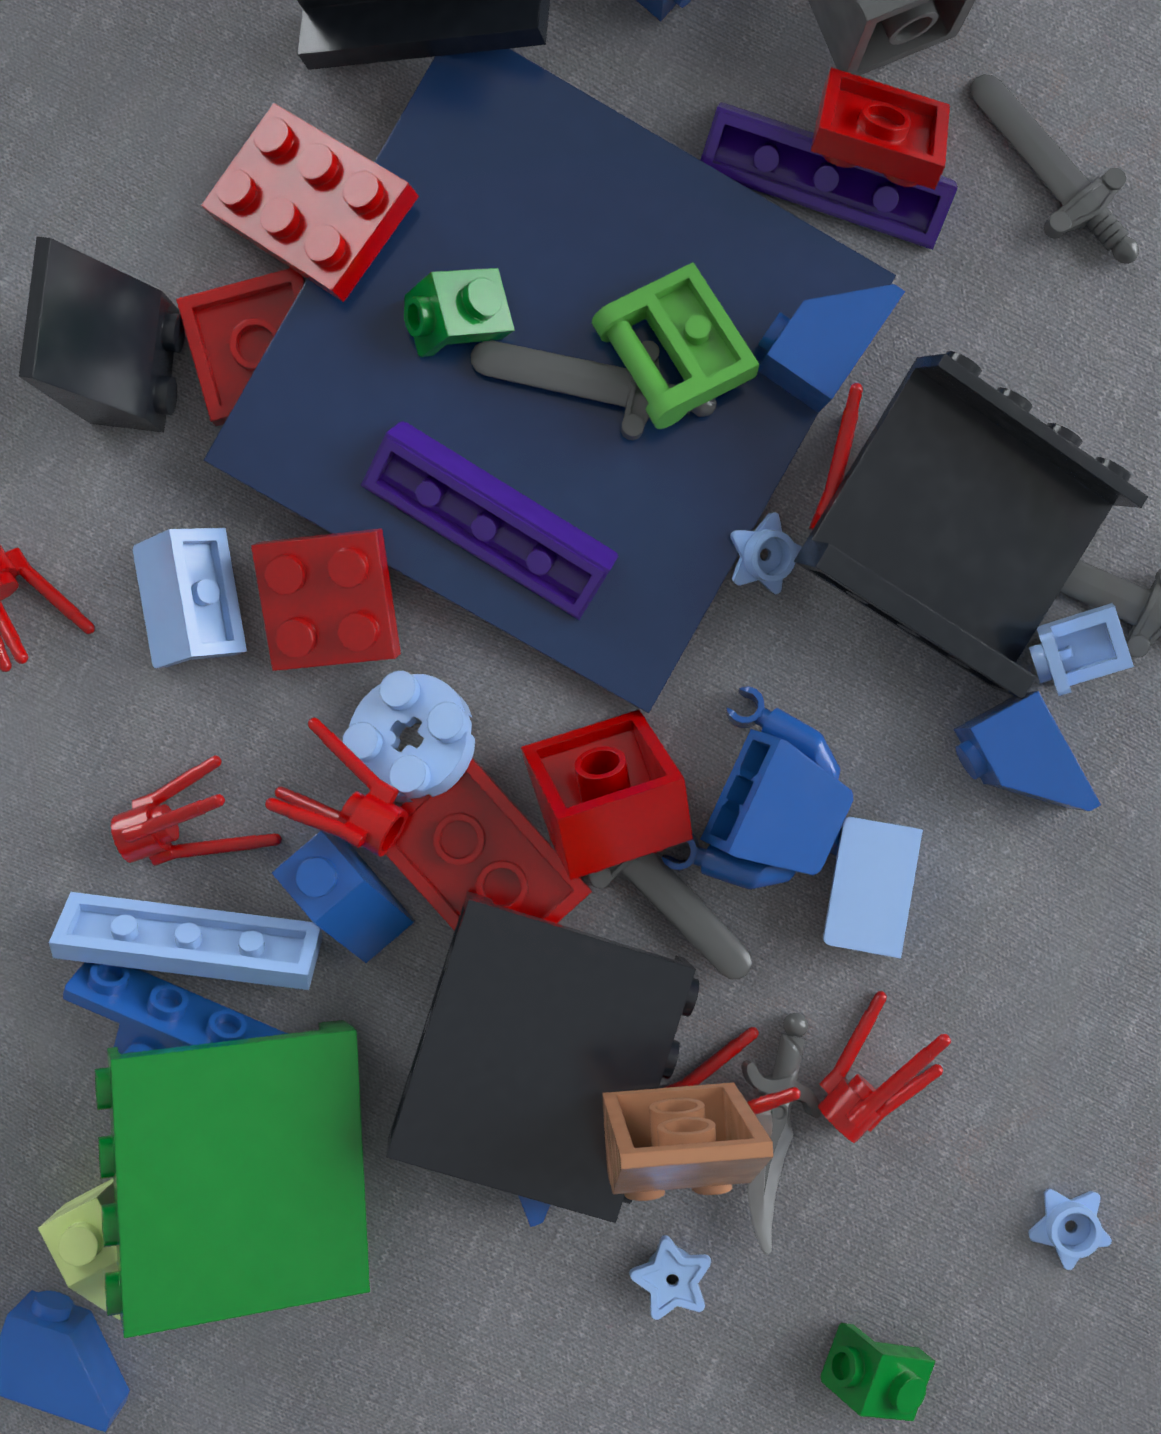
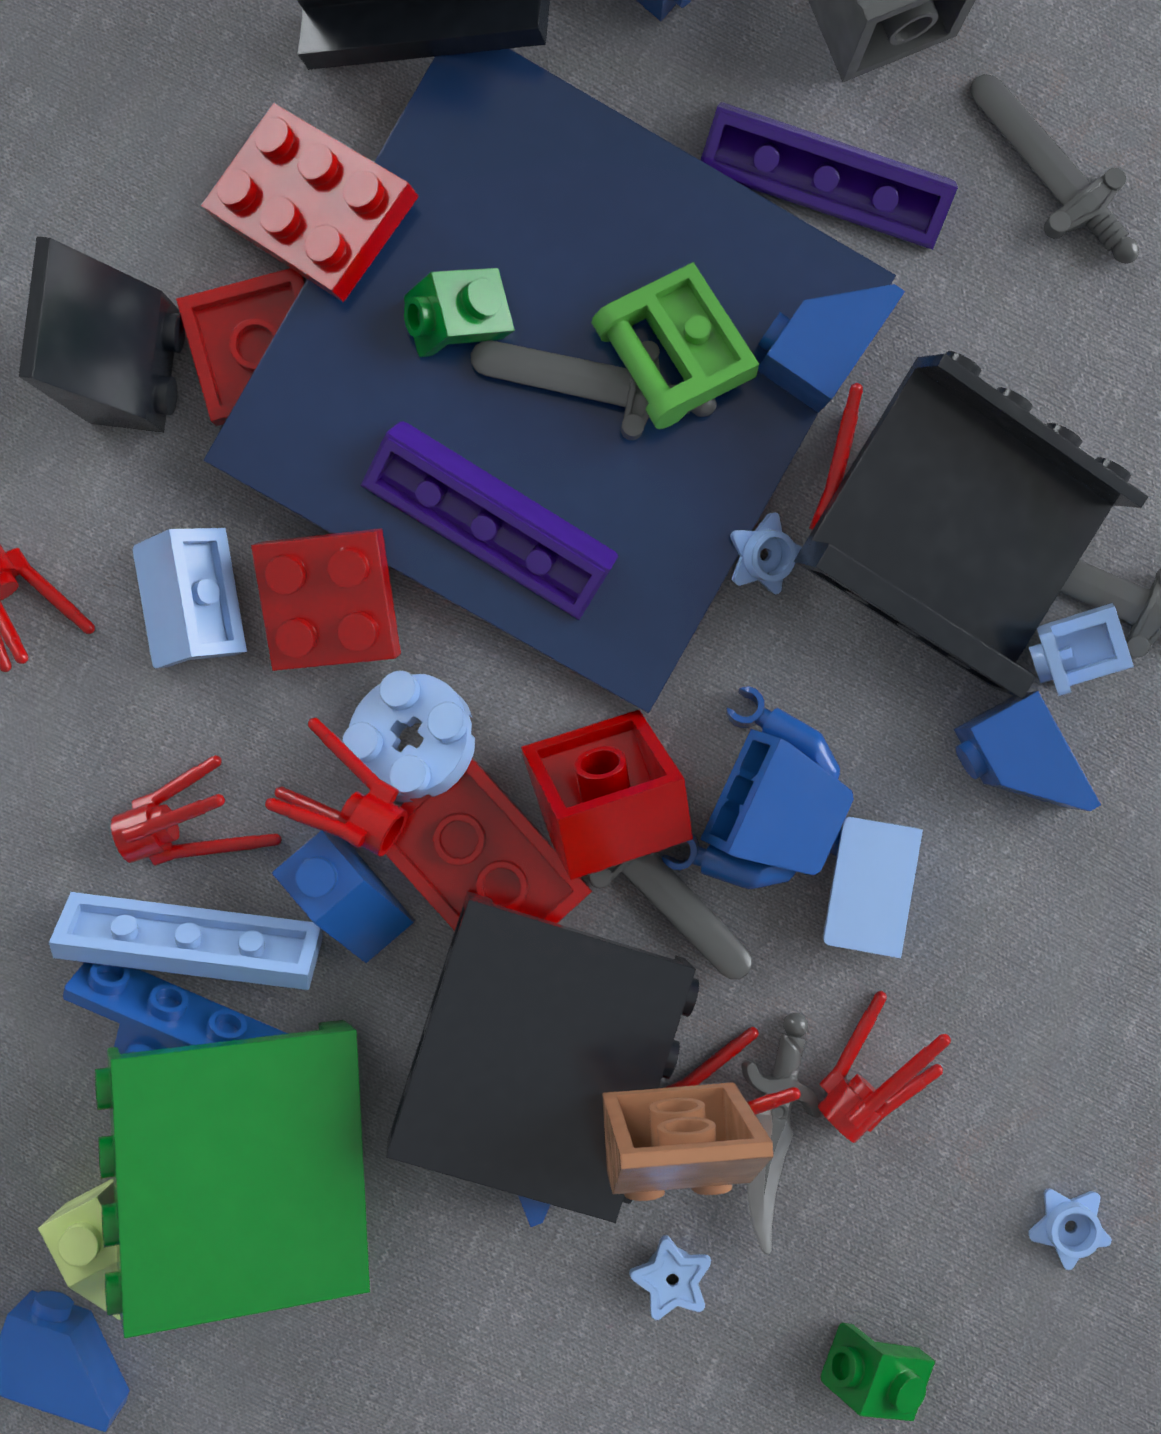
(882, 129): red plate -> none

